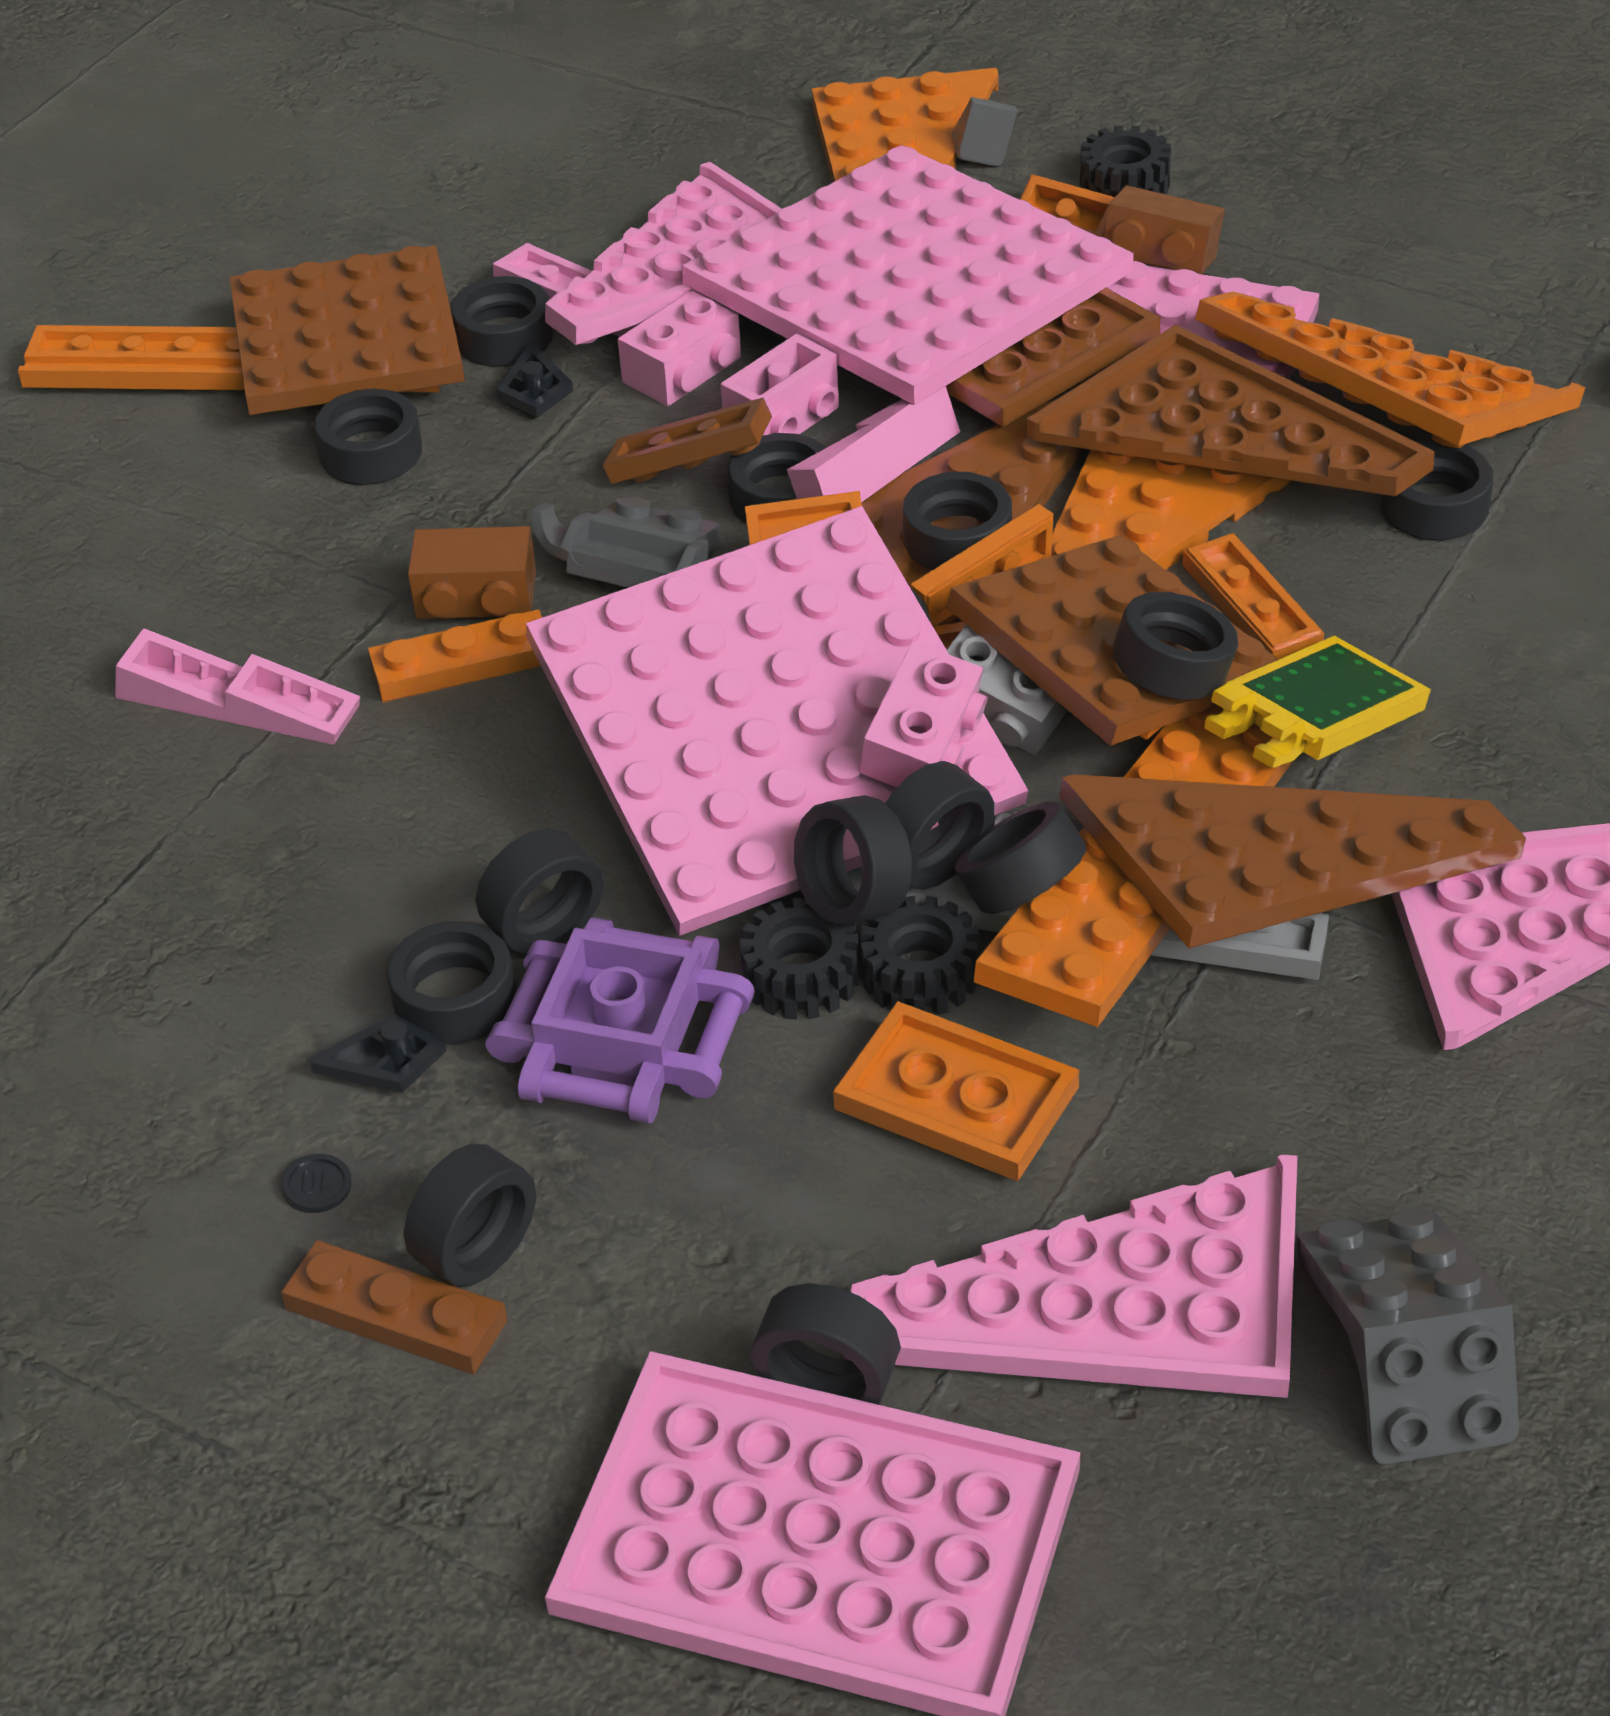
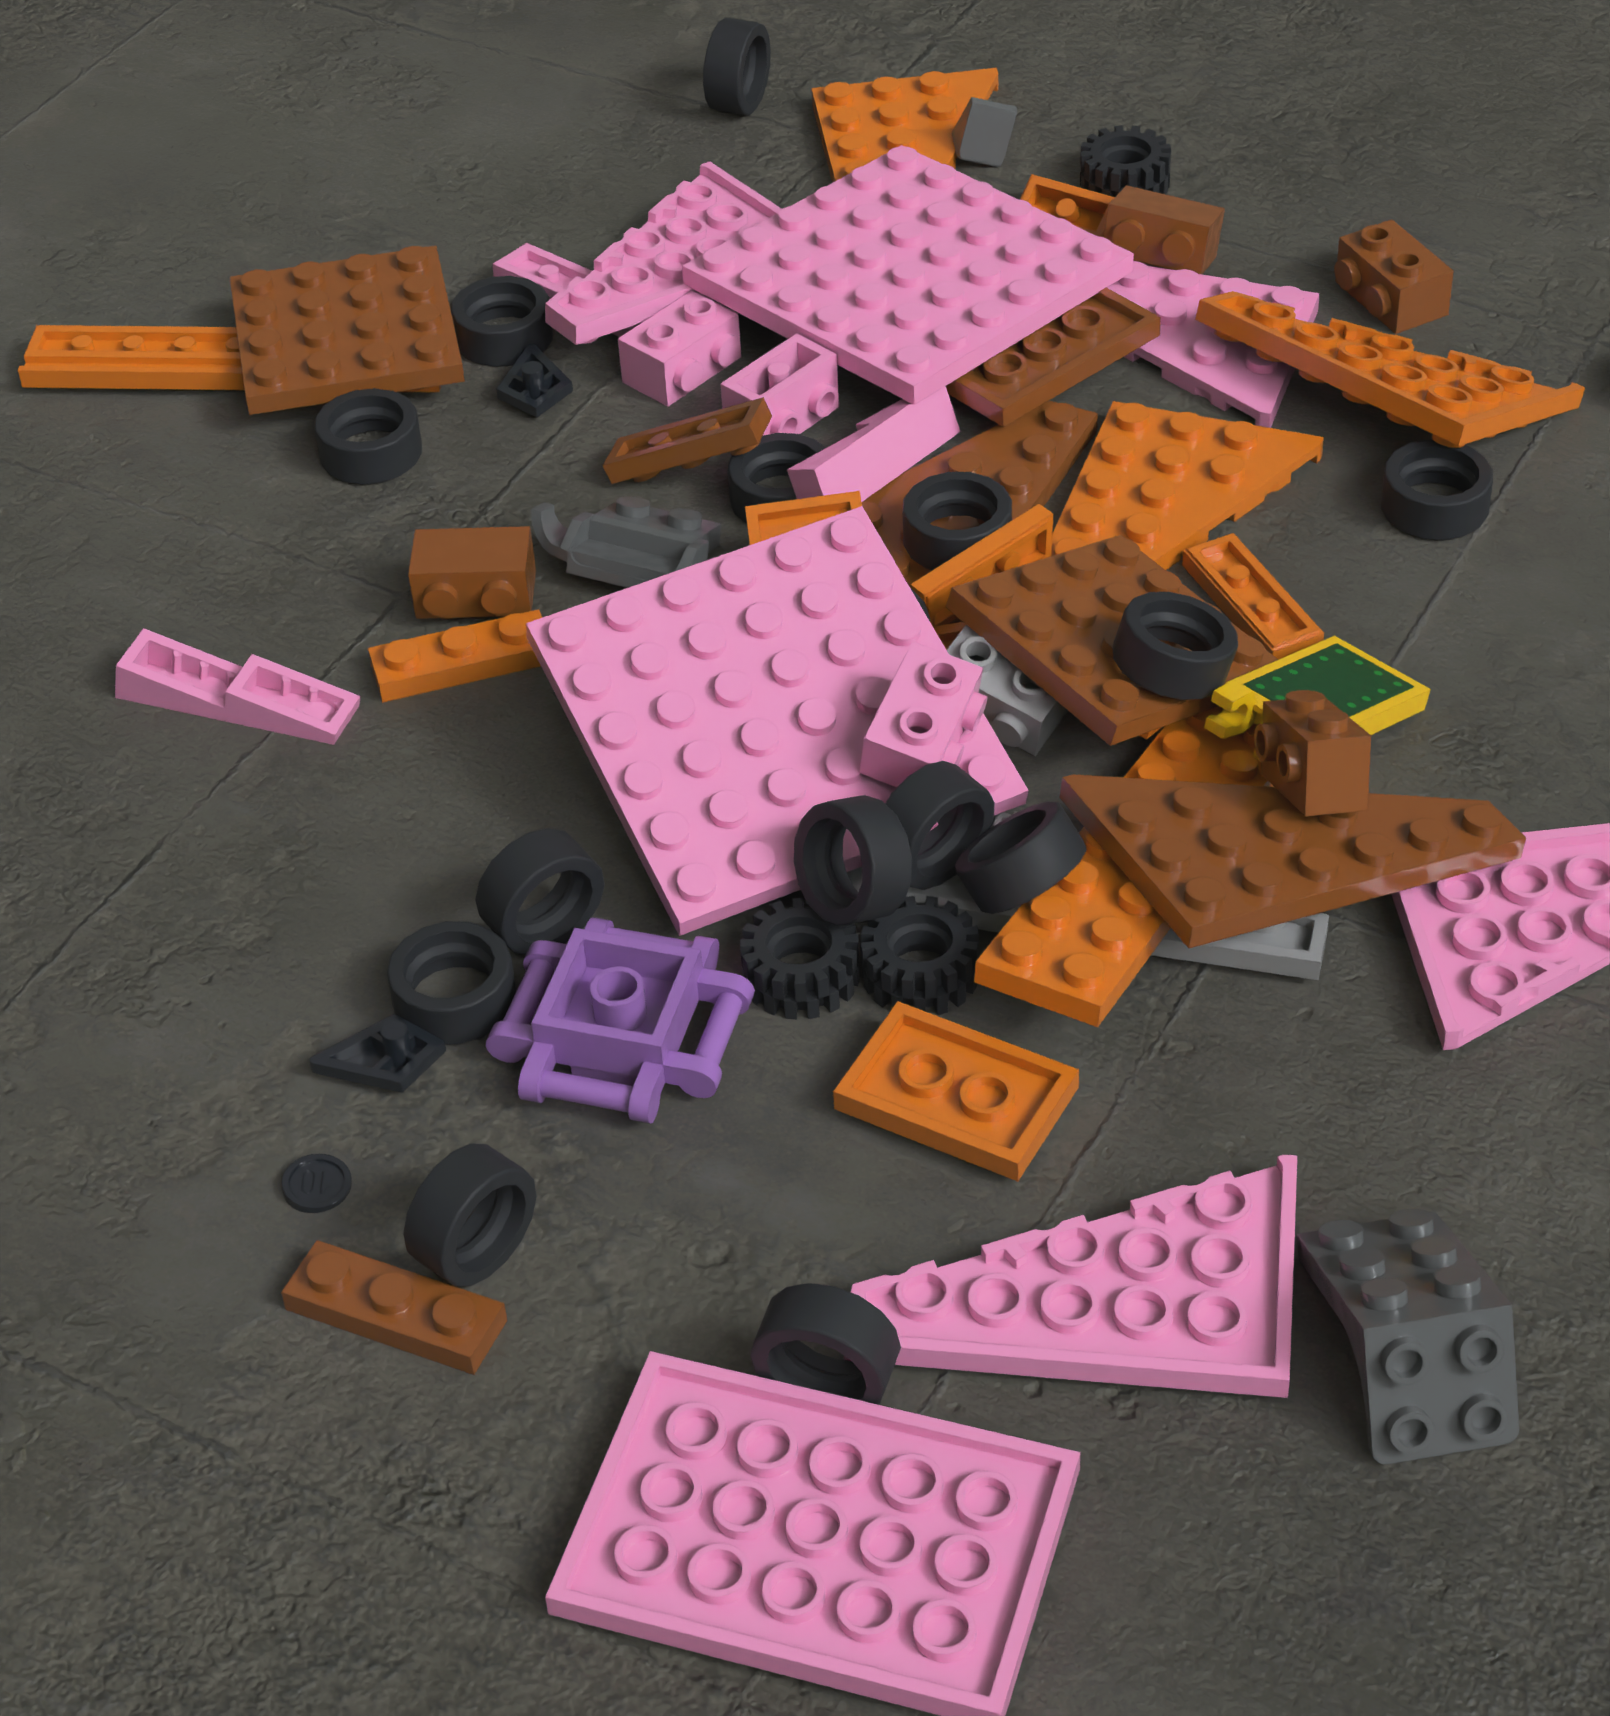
(736, 66): none -> black tyre
(1220, 411): dark orange wing -> none
(1314, 754): none -> dark orange brick
(1393, 276): none -> dark orange brick

